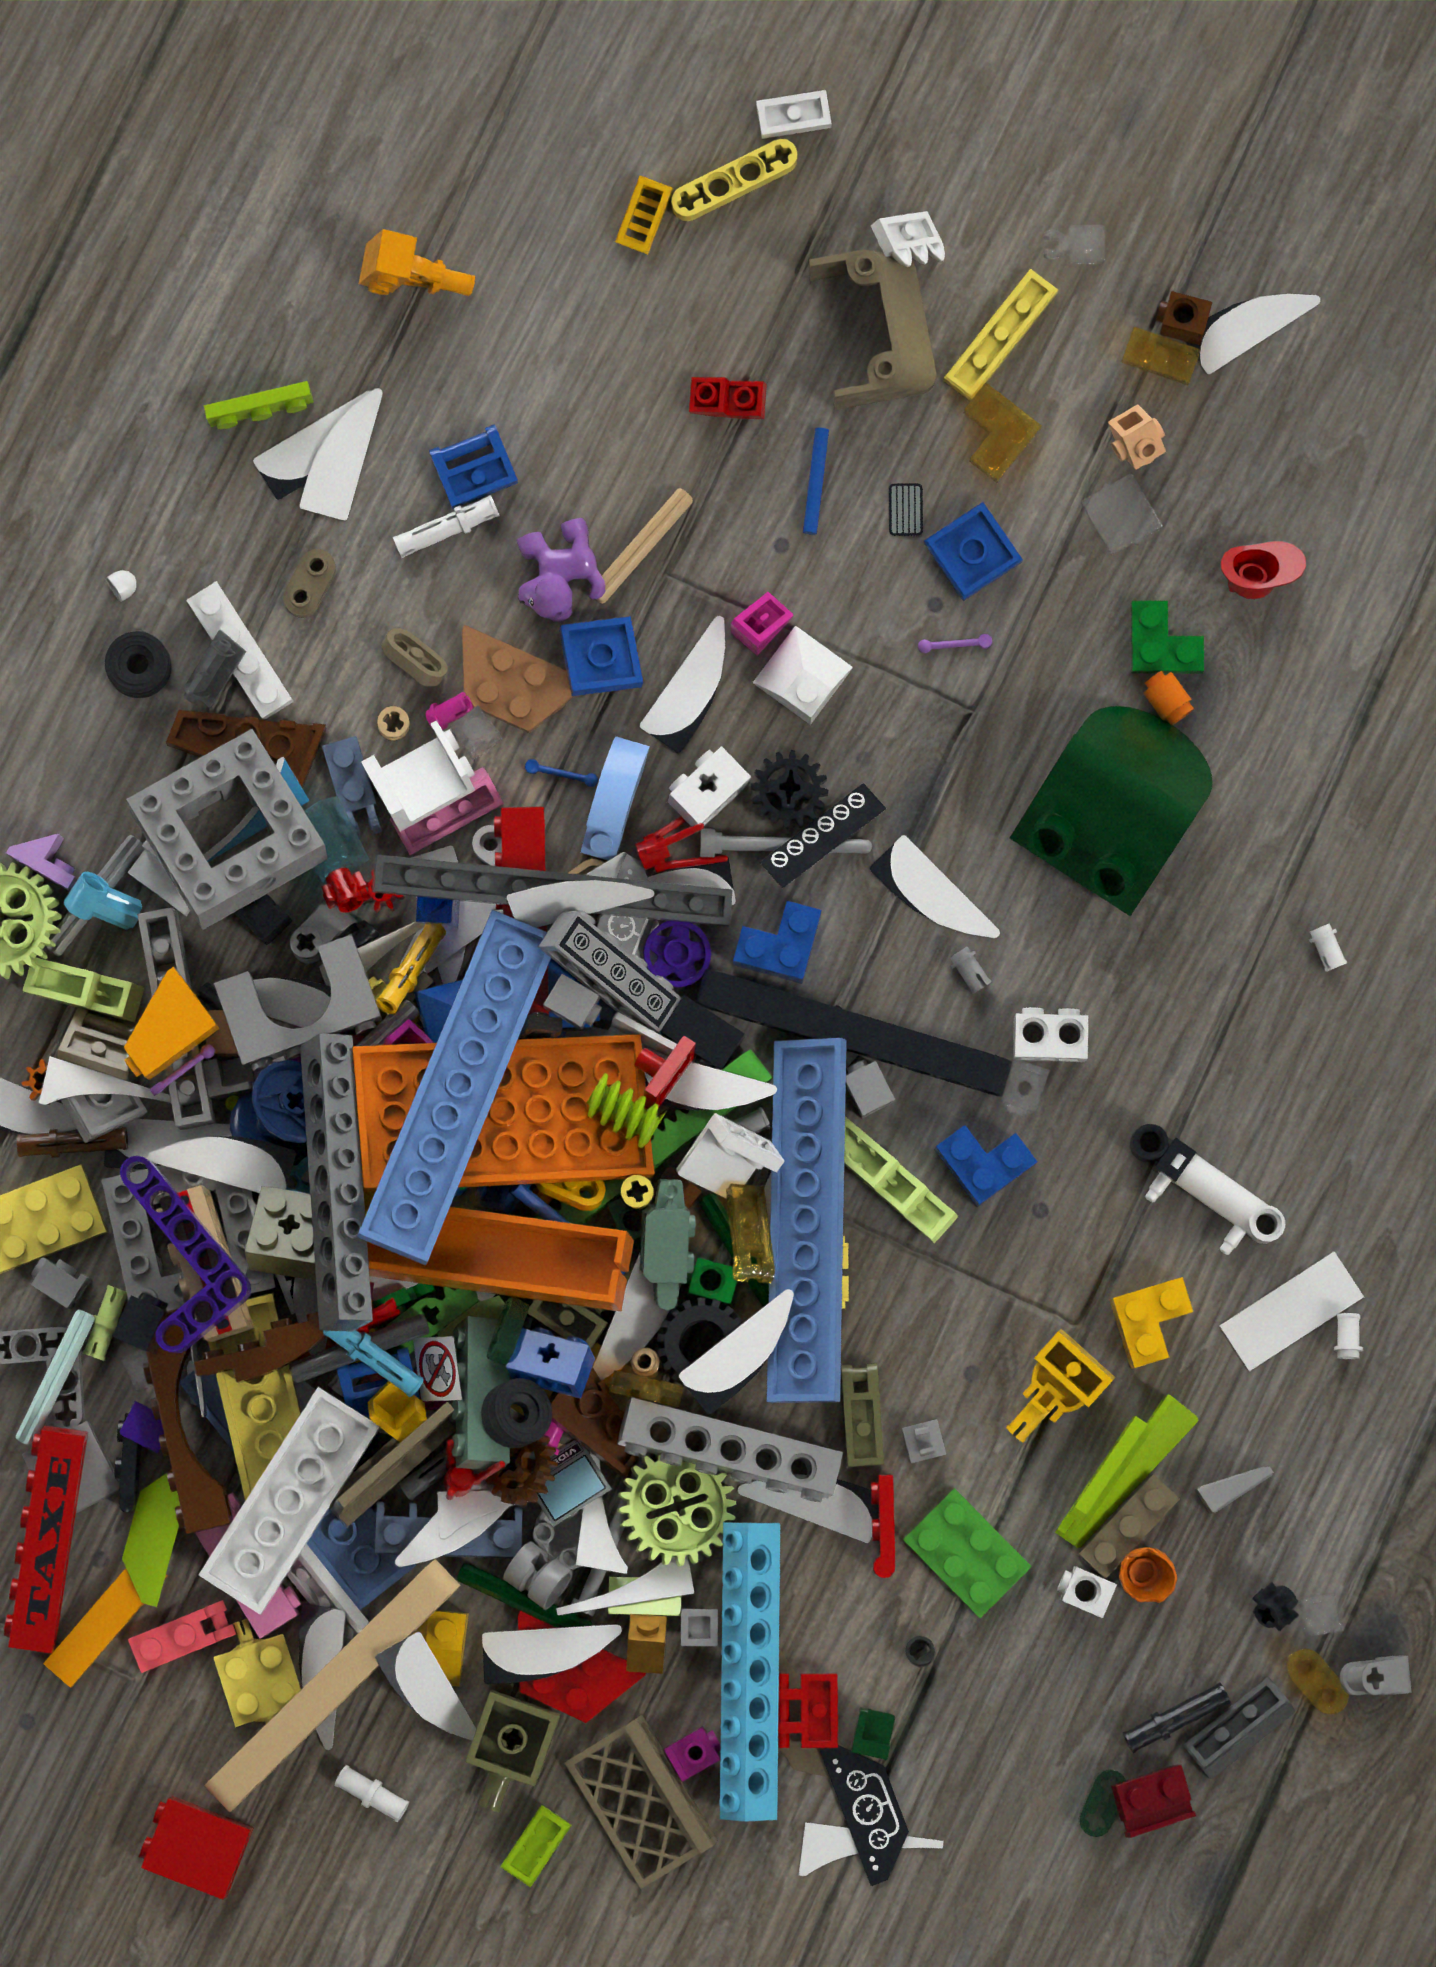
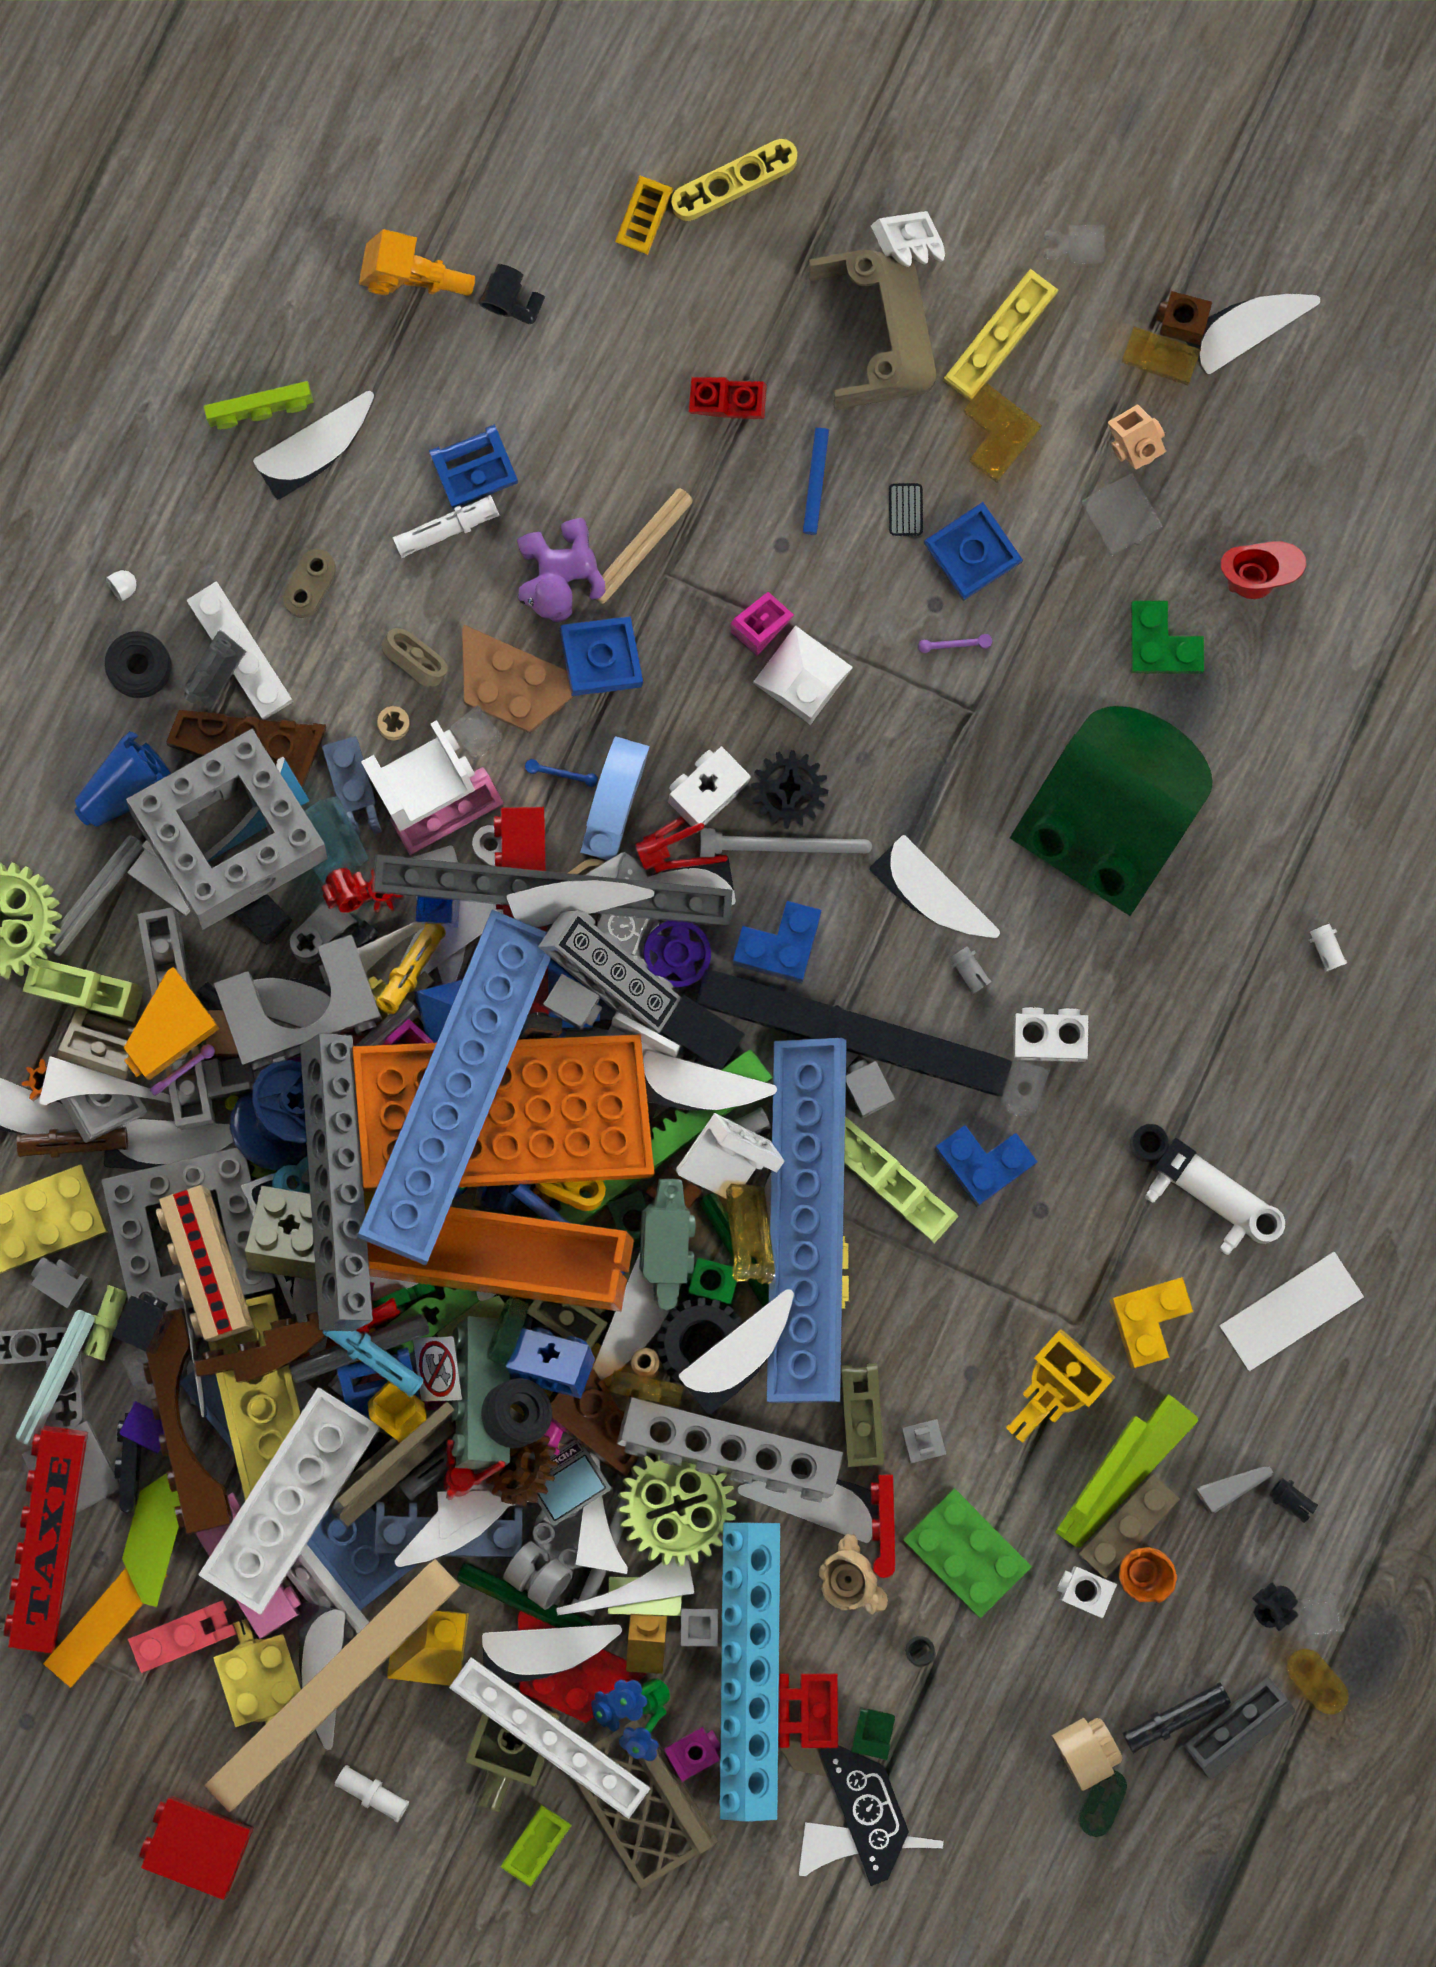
(38, 856): lavender slope -> none
(95, 898): medium azure piece -> none
(120, 776): none -> blue cone
(191, 1251): dark purple beam -> none
(230, 1160): white sticker -> none
(340, 460): white sticker -> none
(423, 1685): white sticker -> none
(449, 710): dark pink pin -> none
(503, 292): none -> black piece
(549, 1737): none -> white tile
(624, 1111): lime piece -> none
(632, 1701): none -> blue plant
(643, 1182): light yellow bush -> none
(664, 1072): red tile -> none
(689, 692): white sticker -> none
(793, 114): white plate -> none
(822, 835): black sticker -> none
(861, 1590): none -> tan hair
(1088, 1751): none -> tan piece
(1153, 1800): dark red plate -> none
(1168, 697): orange brick -> none
(1292, 1499): none -> black pin
(1348, 1336): white pin -> none
(1377, 1677): light grey piece -> none

